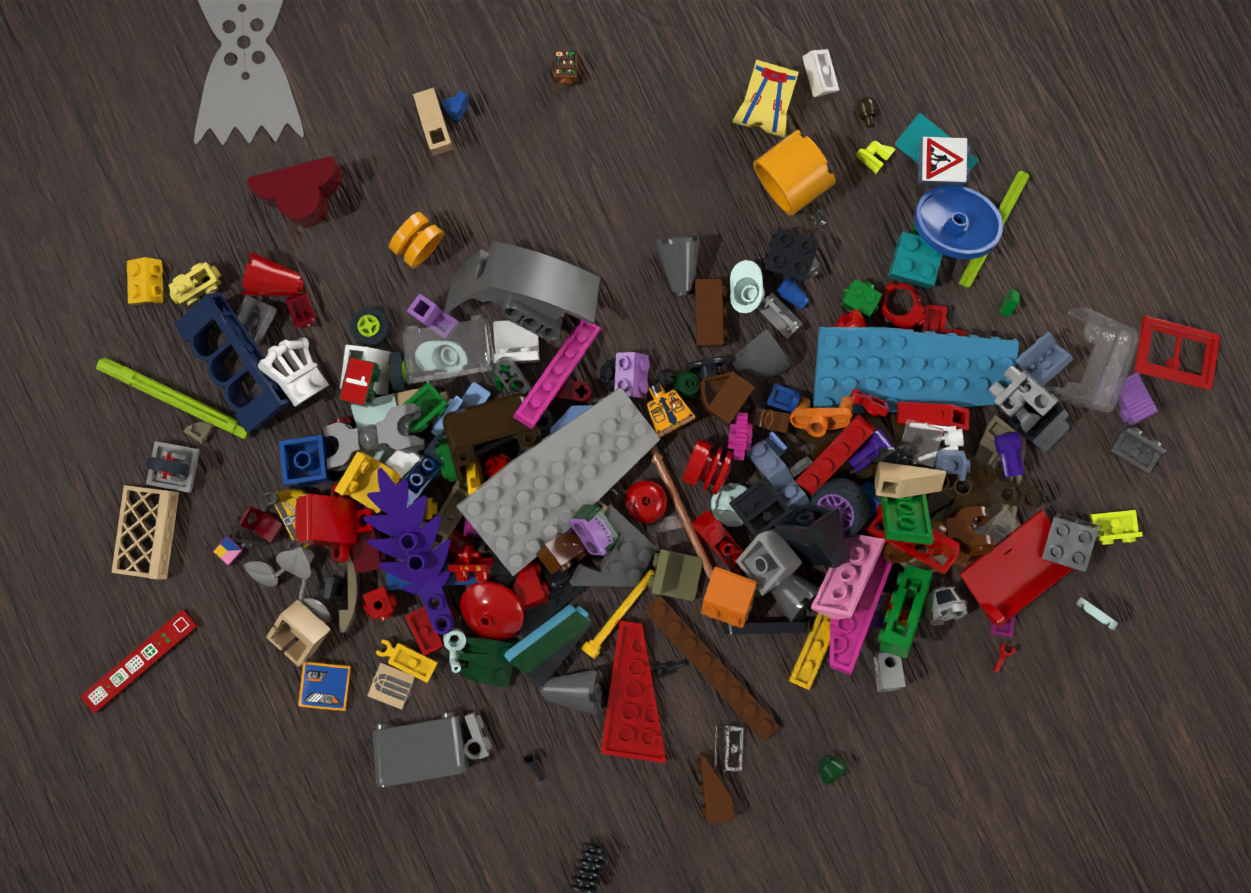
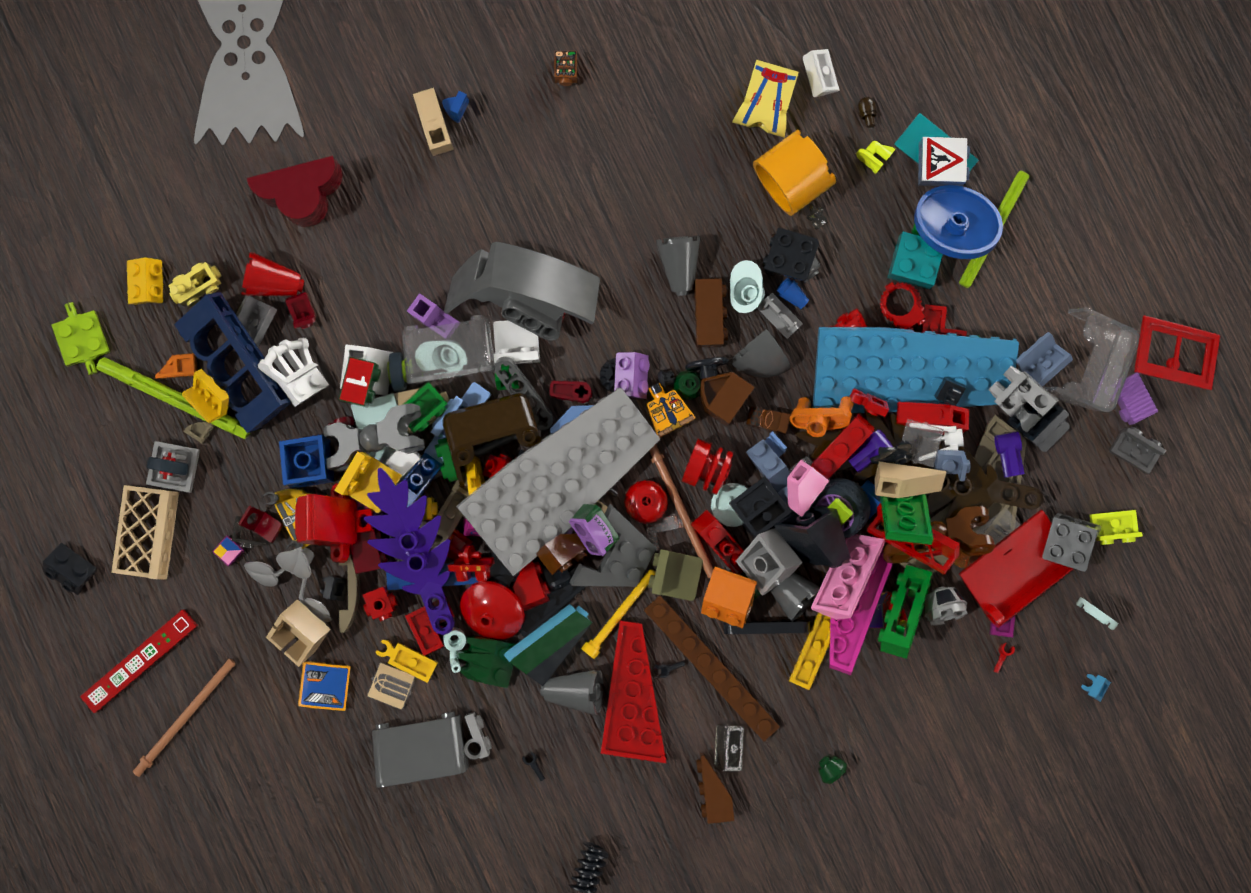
(68, 568): none -> black bracket
(80, 338): none -> lime plate
(147, 761): none -> nougat bar
(178, 366): none -> orange tile
(207, 397): none -> yellow bracket
(366, 319): black wheel -> none
(416, 240): light orange wheel -> none
(556, 373): dark pink tile -> none
(740, 436): dark pink gear -> none
(783, 398): blue tile -> none
(803, 487): none -> bright pink slope
(843, 511): none -> lime slope
(862, 297): green head -> none
(888, 678): light grey torso -> none
(950, 391): none -> black tile
(1010, 303): green tile -> none
(1098, 687): none -> dark azure tile

